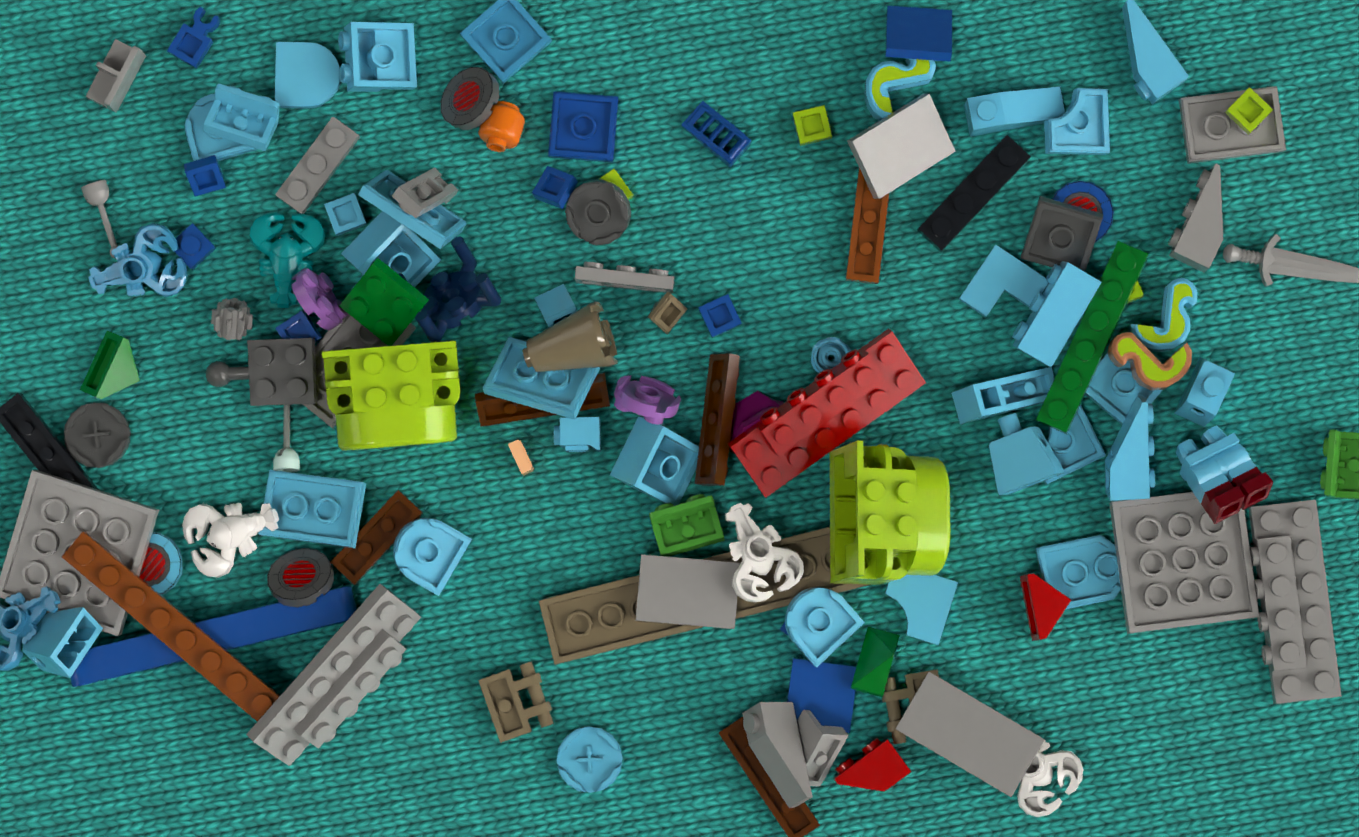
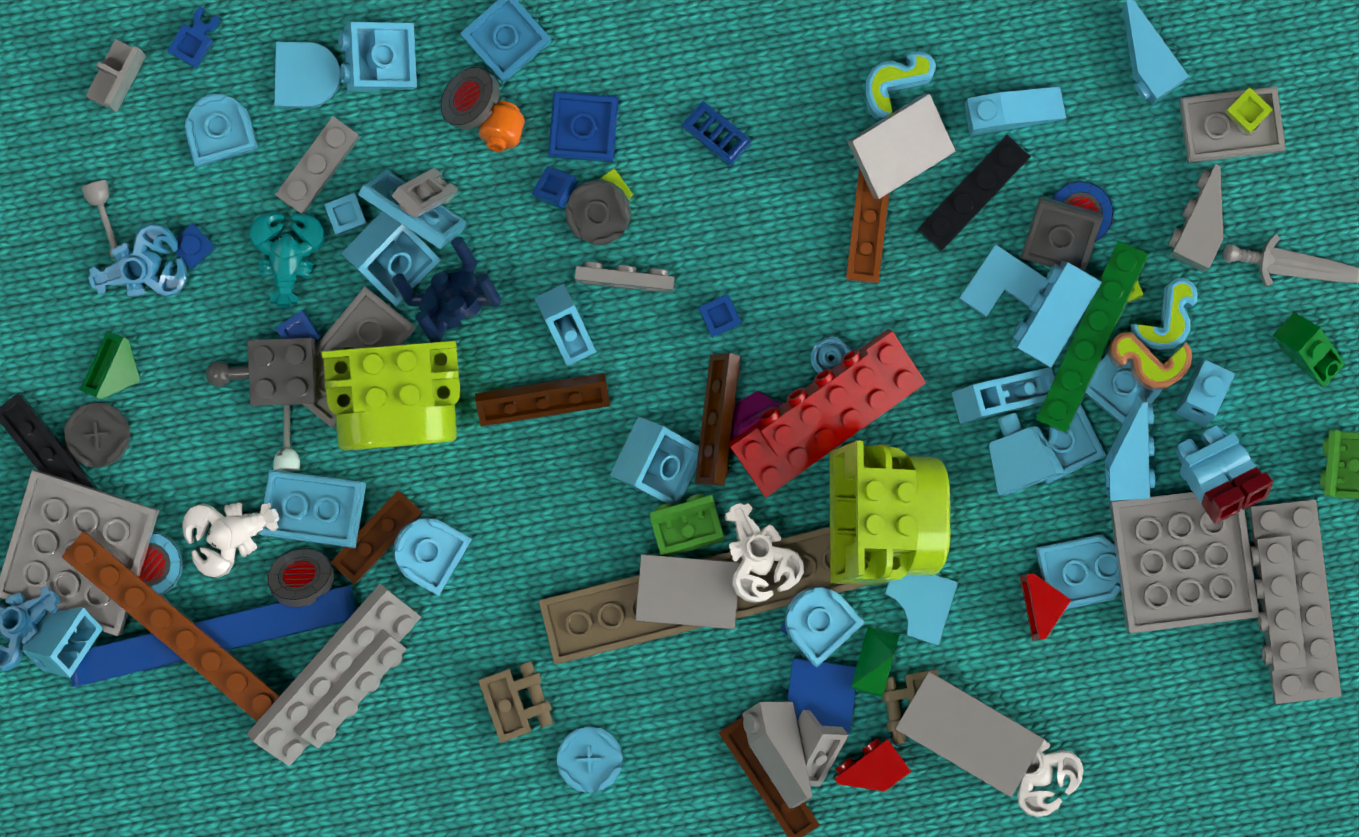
(204, 175): blue plate -> none
(231, 319): light grey gear -> none
(242, 117): medium azure bracket -> none
(316, 296): medium lavender plate -> none
(384, 302): green plate -> none
(521, 457): light nougat tile -> none
(550, 391): medium azure tile -> none
(573, 343): dark tan cone -> none
(578, 434): medium azure window -> none
(646, 398): medium lavender plate -> none
(667, 312): dark tan slope -> none
(812, 125): lime plate -> none
(918, 33): blue tile -> none
(1082, 127): medium azure tile -> none
(1309, 349): none -> green slope

